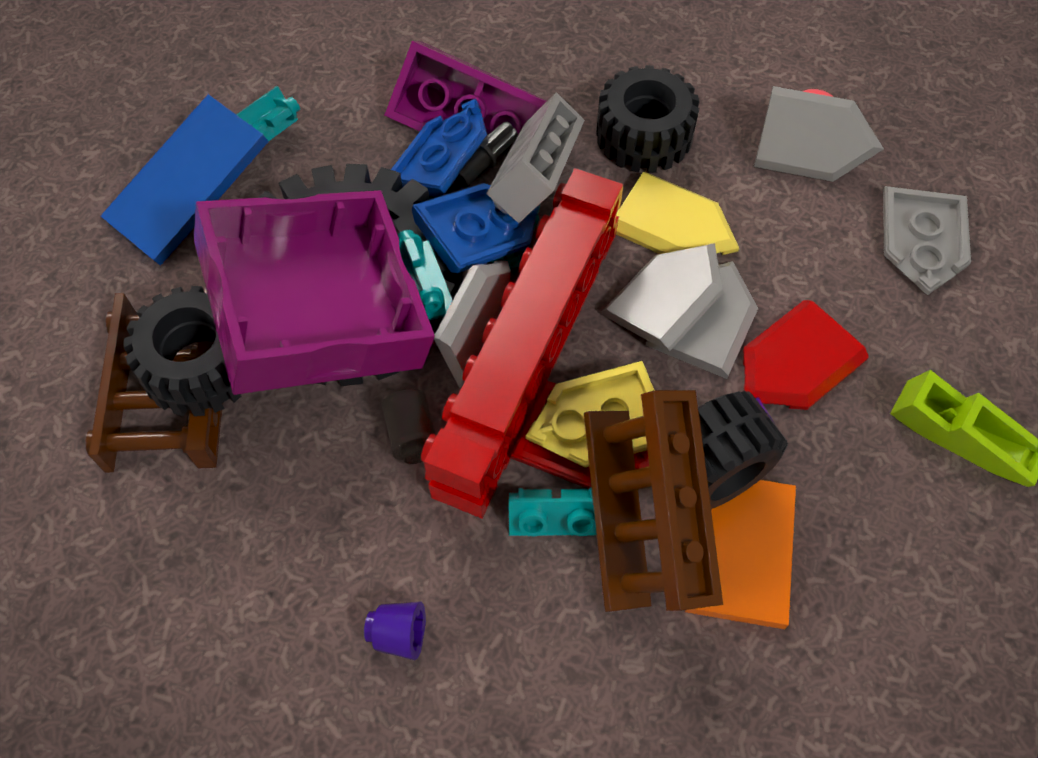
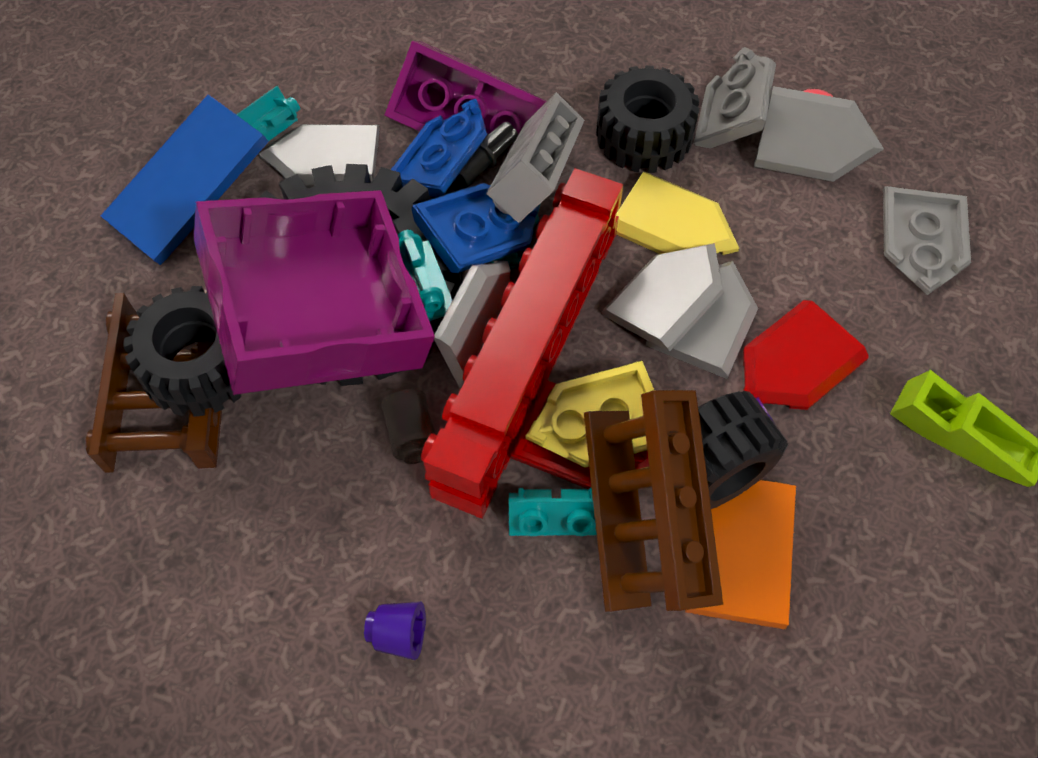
(321, 146): none -> tile
(737, 101): none -> light grey tile

